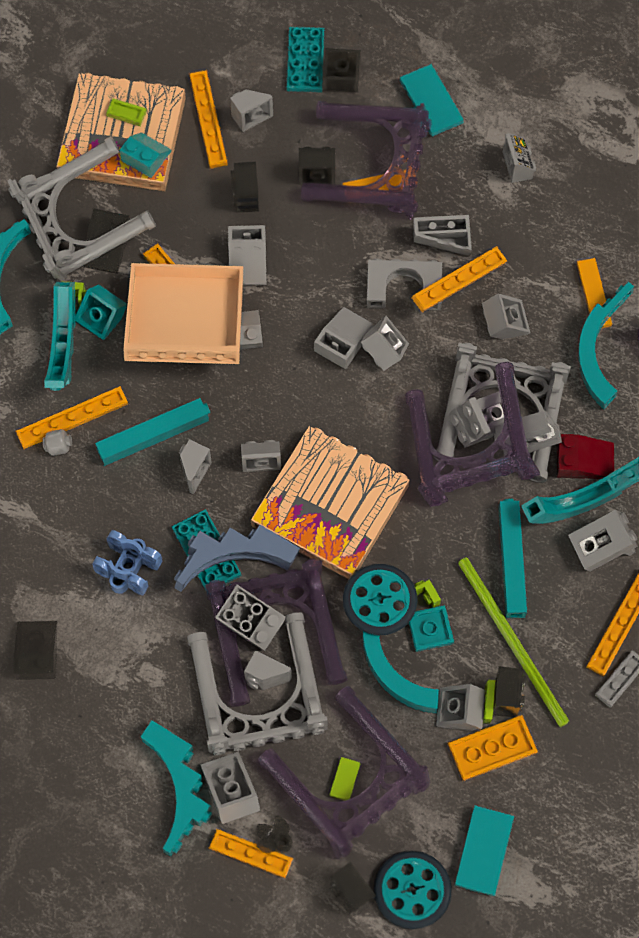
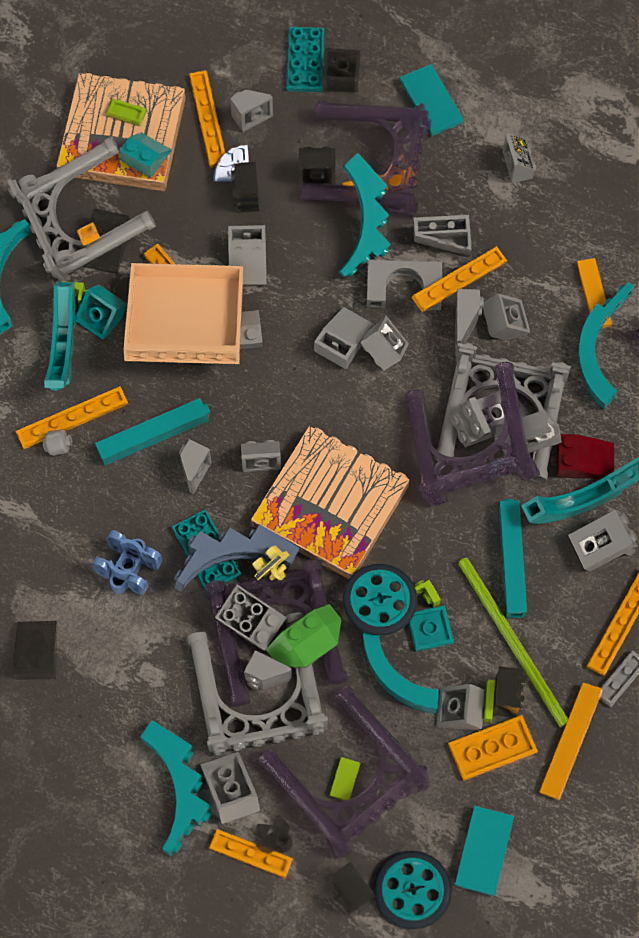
(88, 234): none -> light orange tile
(226, 163): none -> tile
(264, 568): none -> light yellow hips
(307, 638): none -> bright green wedge
(368, 188): none -> teal arch
(467, 309): none -> light grey slope
(571, 741): none -> light orange tile

